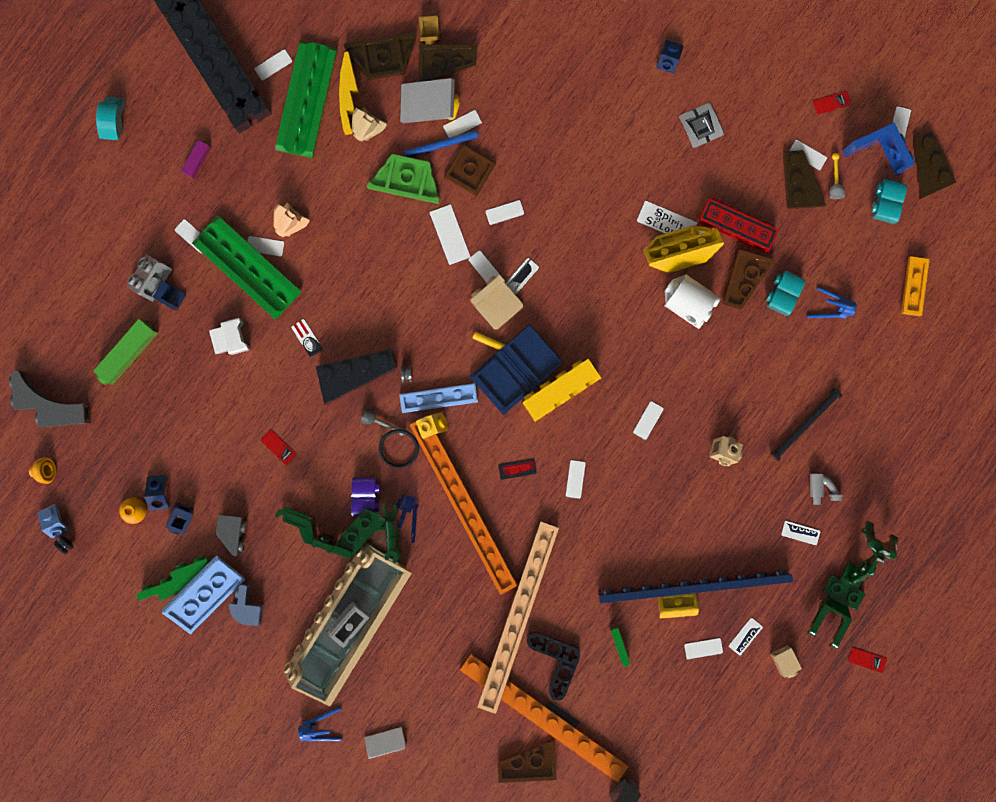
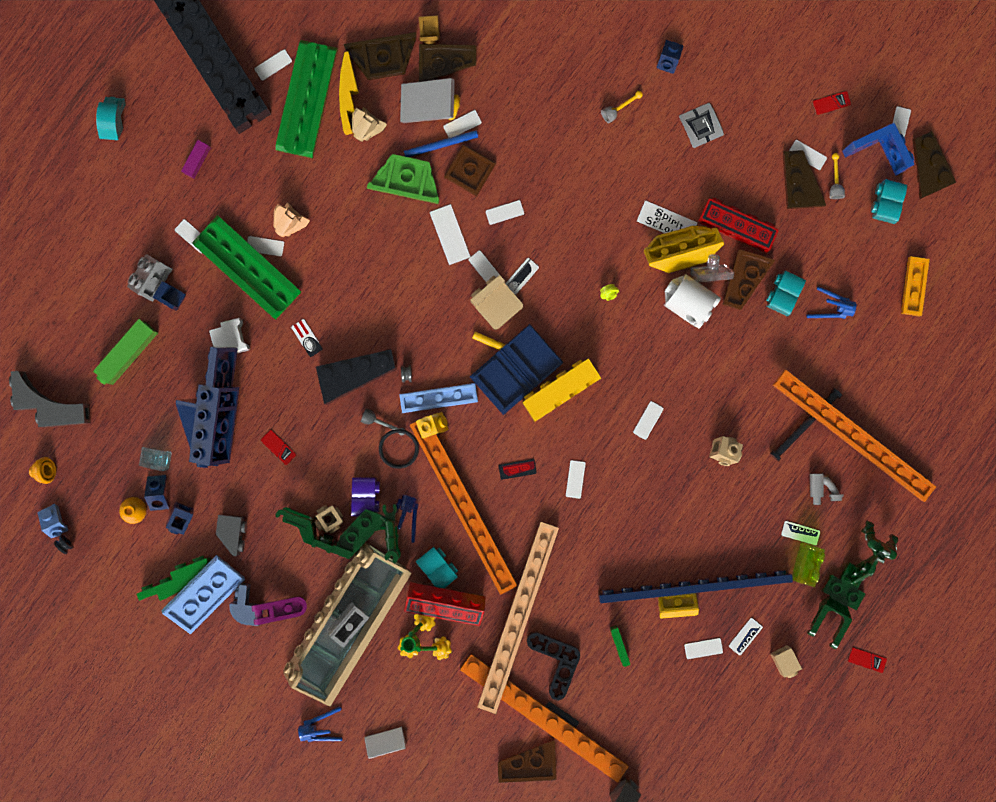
(155, 459): none -> clear light blue slope
(204, 416): none -> dark blue wedge
(279, 610): none -> magenta plate
(335, 515): none -> tan brick
(411, 644): none -> yellow plant
(437, 568): none -> teal brick
(444, 604): none -> red brick
(609, 292): none -> neon yellow plate
(610, 113): none -> hinge
(712, 271): none -> clear tile
(808, 564): none -> clear neon green brick
(854, 435): none -> orange plate

